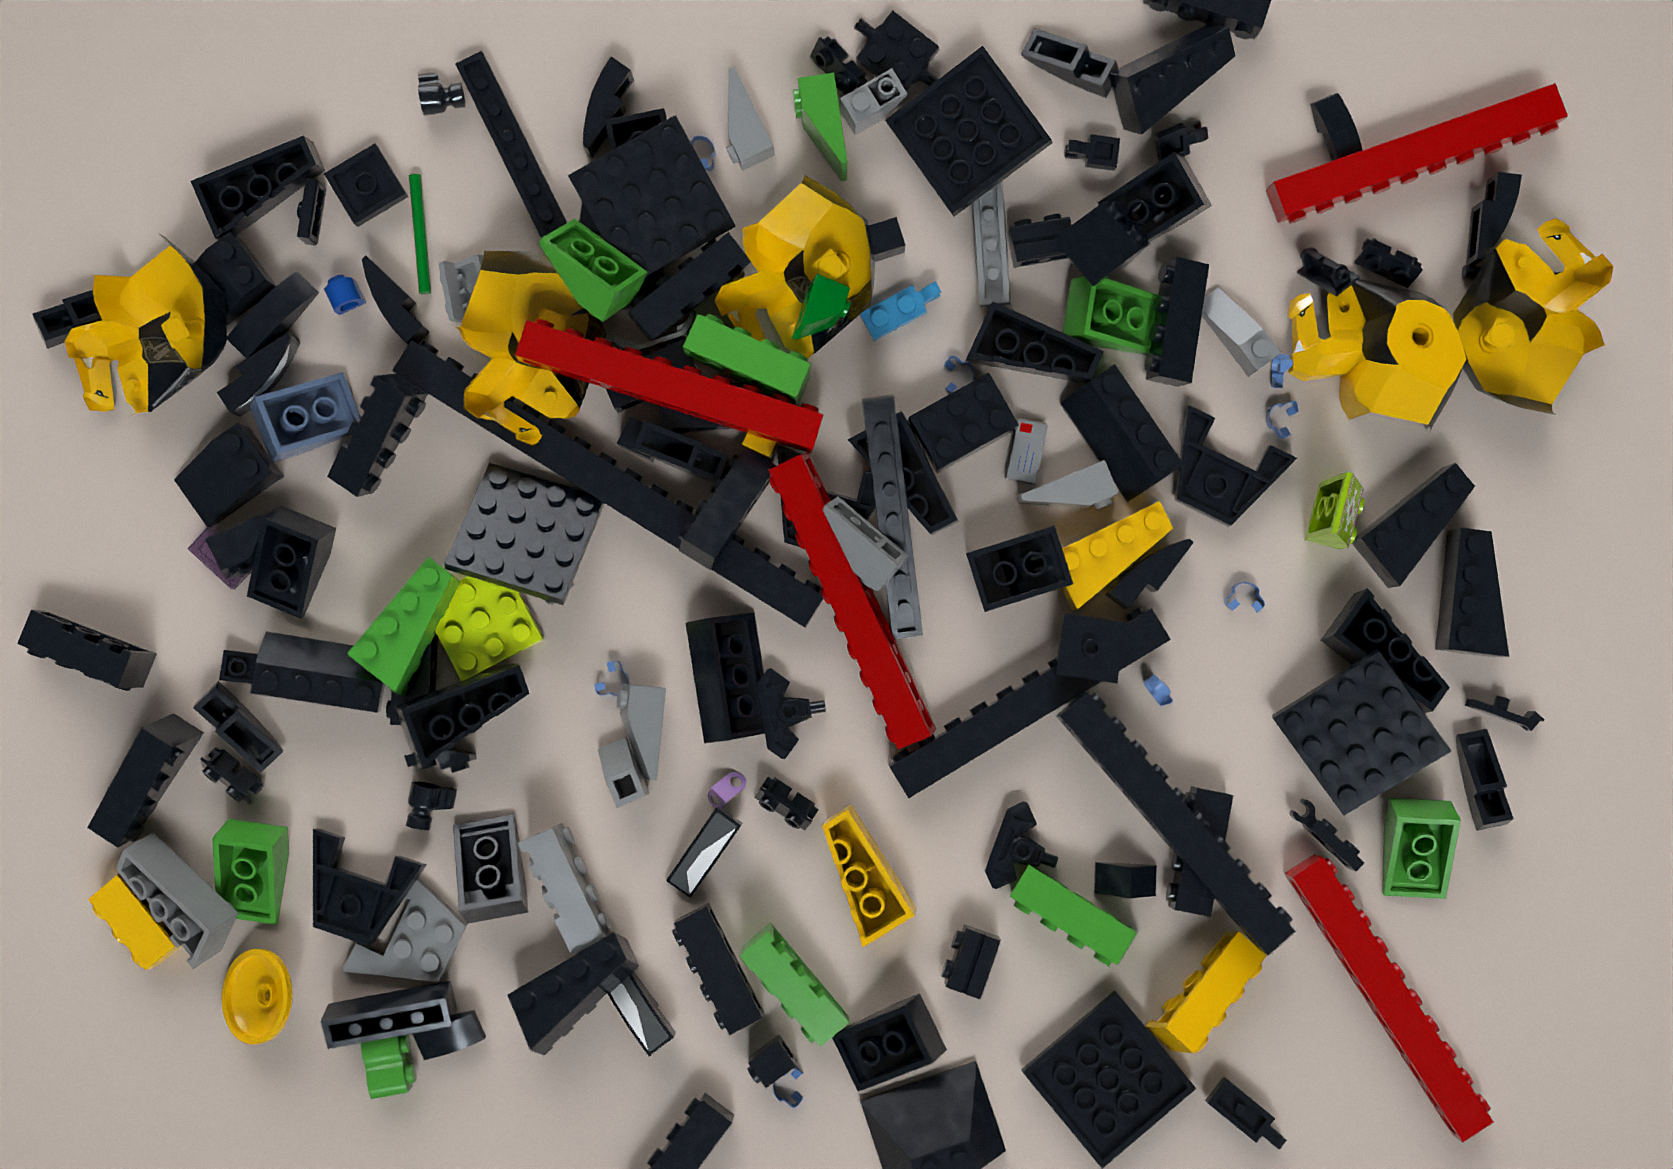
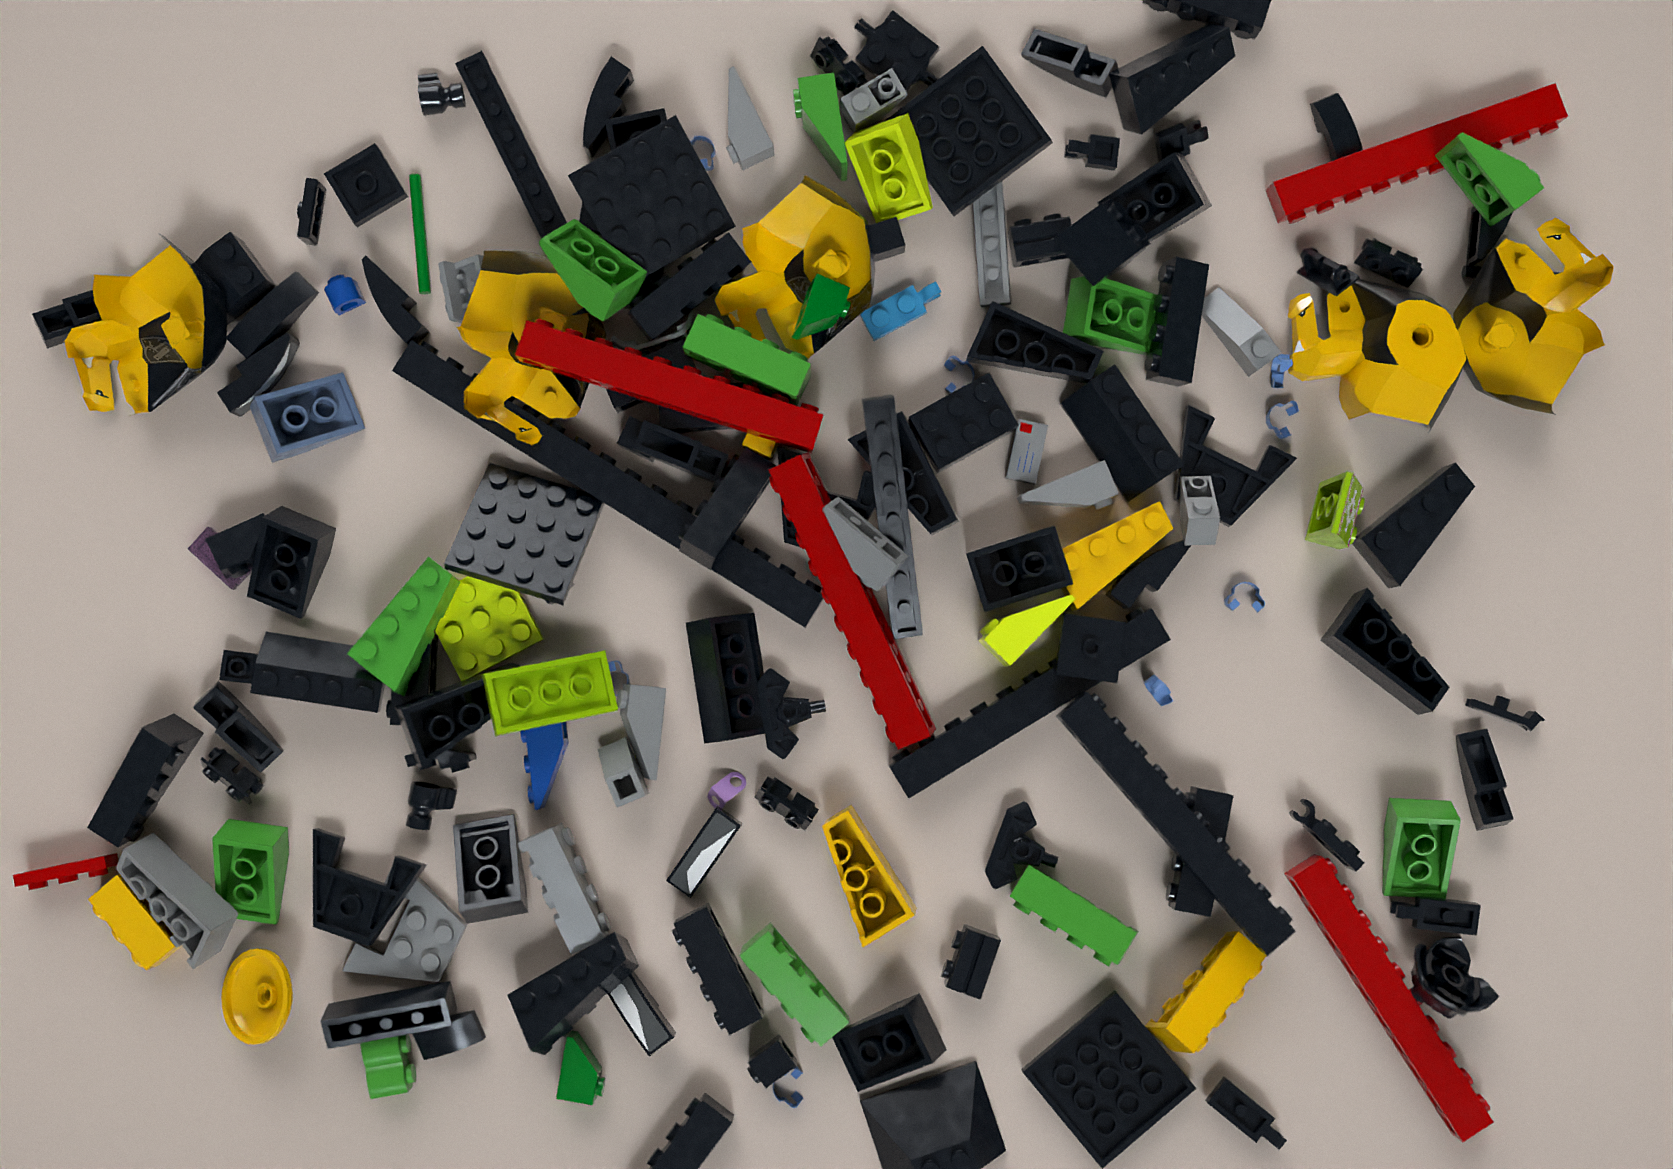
(66, 872): none -> red plate
(86, 650): black wedge -> none
(227, 474): black slope -> none
(254, 186): black wedge -> none
(377, 433): black wedge -> none
(545, 753): none -> blue slope
(549, 693): none -> lime plate
(580, 1073): none -> green slope
(890, 168): none -> neon yellow slope
(1015, 633): none -> neon yellow slope
(1125, 879): black slope -> none
(1198, 511): none -> light grey slope
(1361, 732): black plate -> none
(1440, 914): none -> black plate
(1444, 980): none -> black brick
(1470, 597): black wedge -> none
(1489, 177): none -> bright green slope

